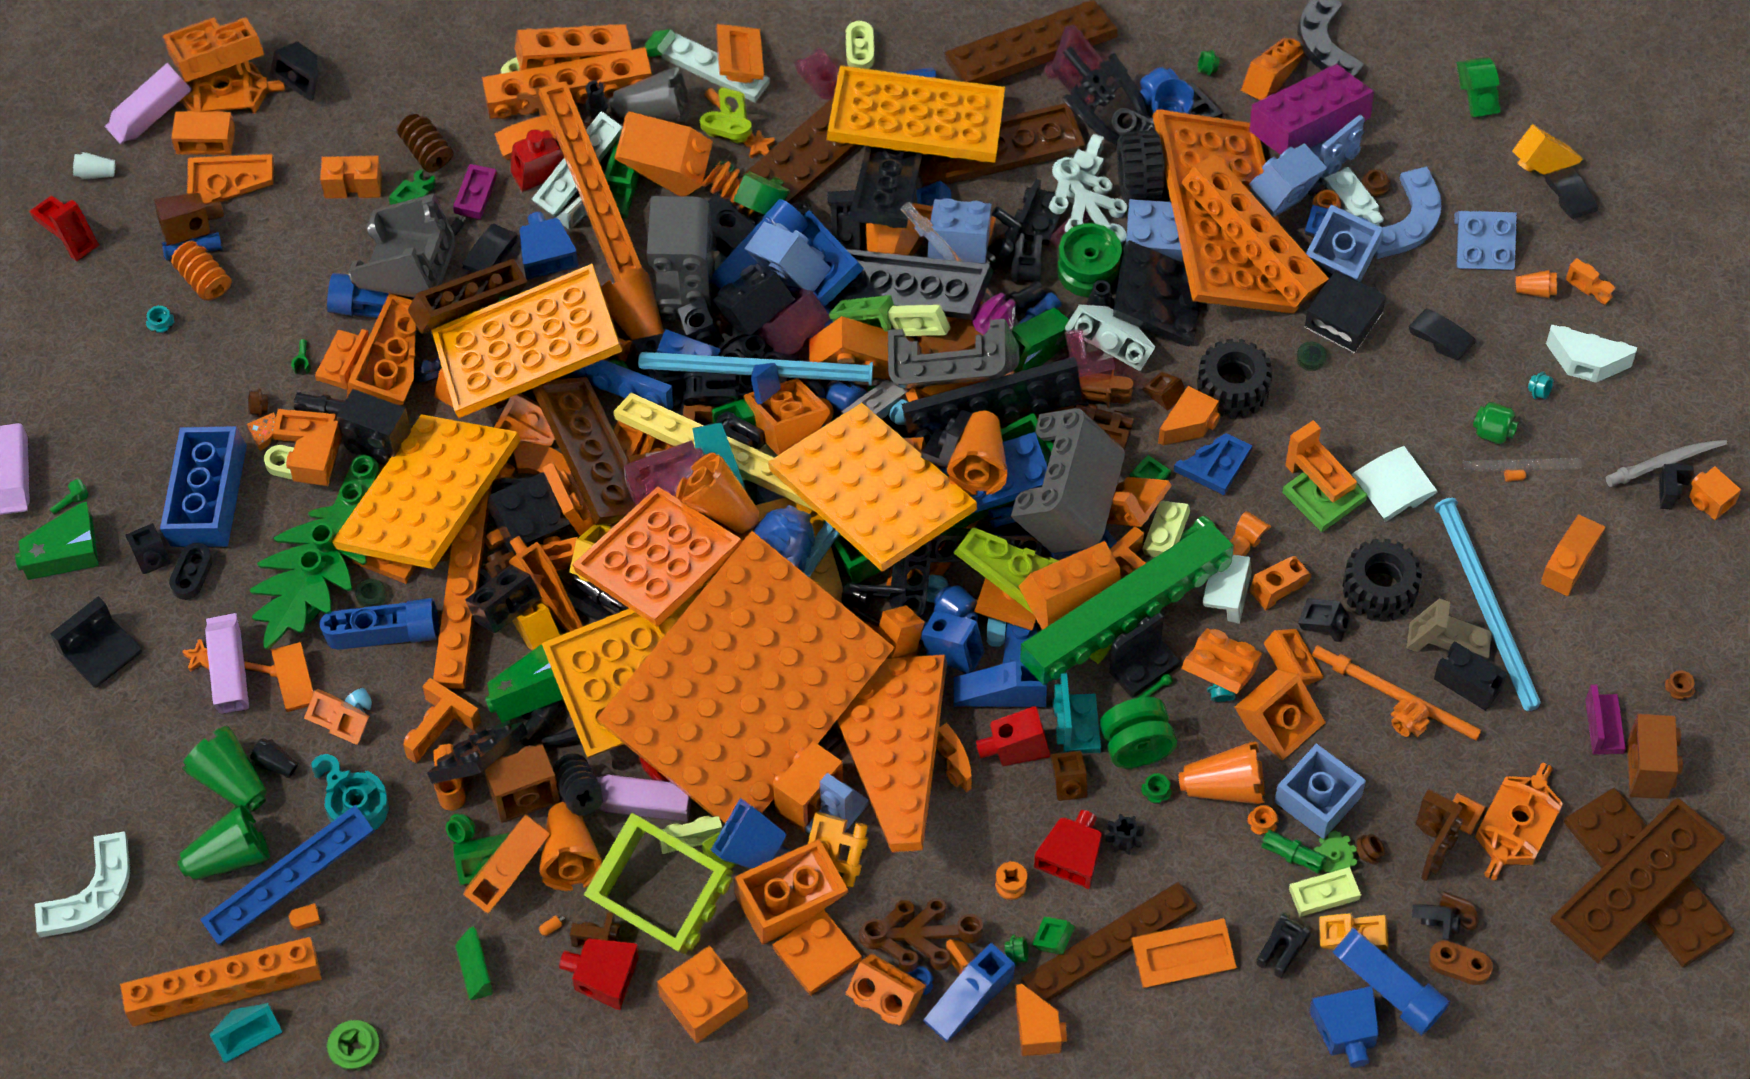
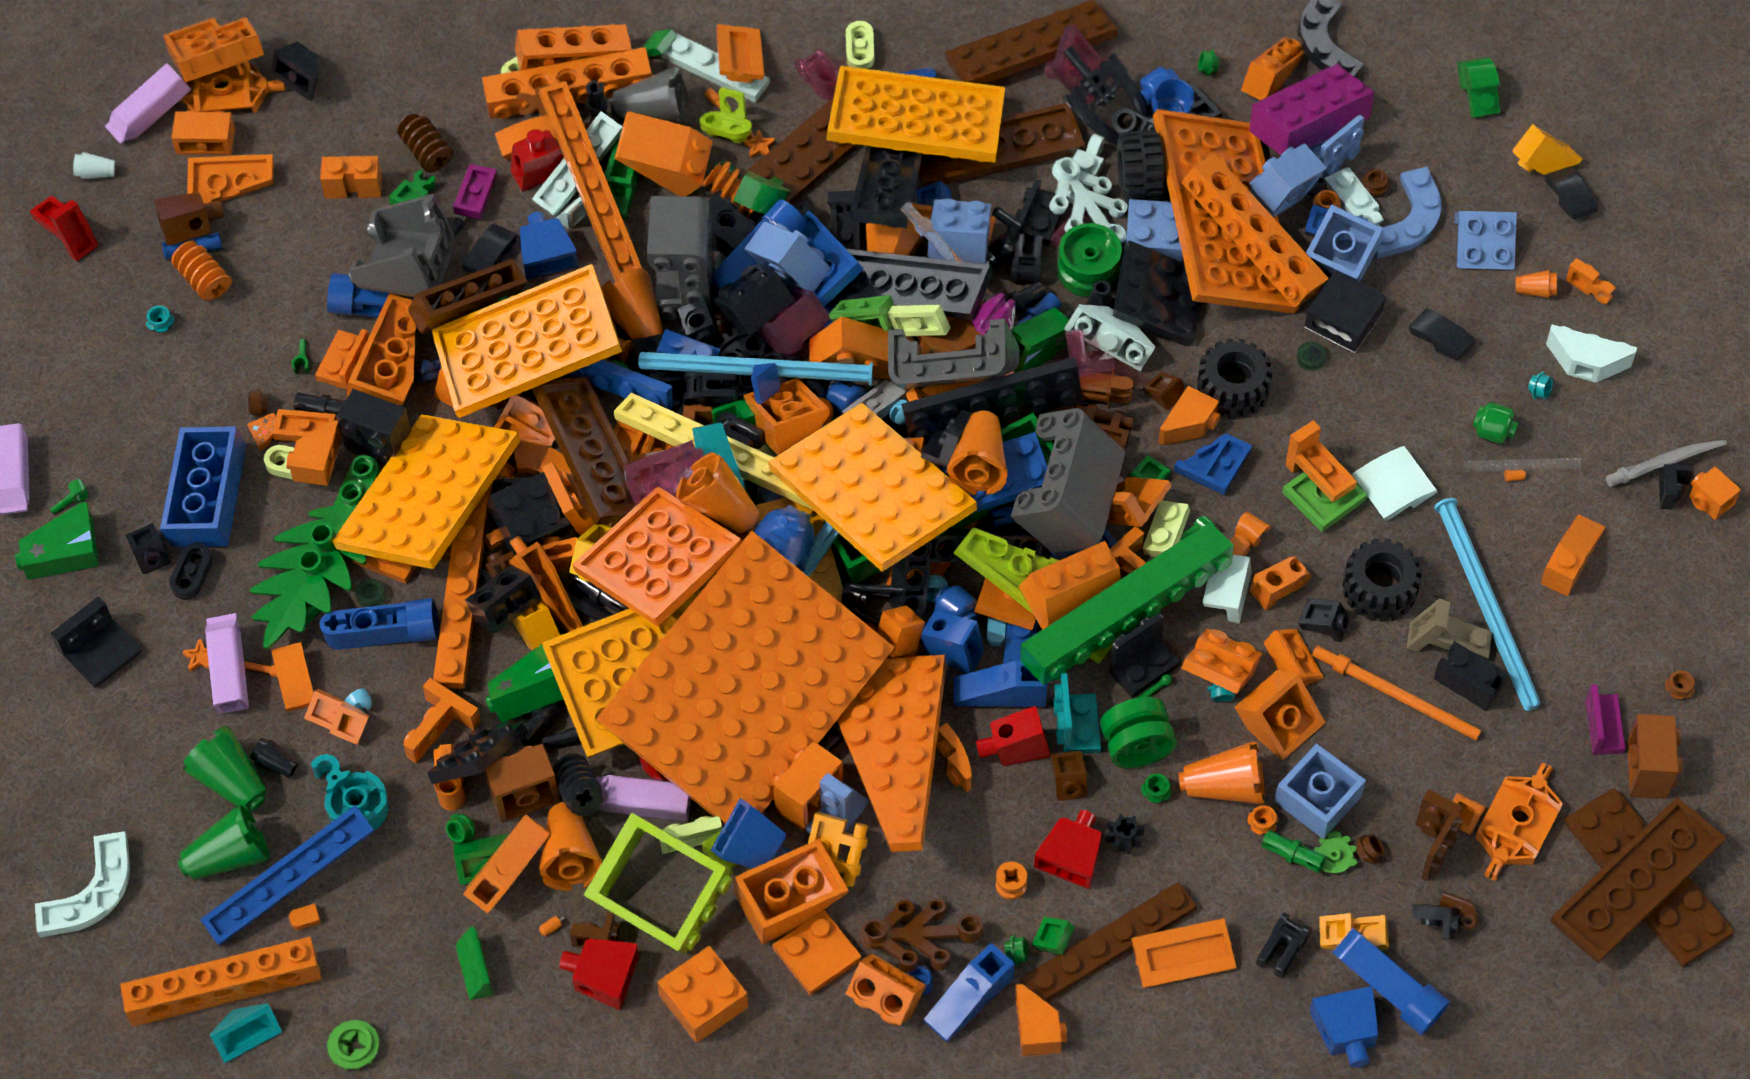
(959, 954): orange slope -> none
(1324, 892): yellowish green plate -> none
(1410, 717): orange gear -> none
(1460, 963): dark orange plate -> none

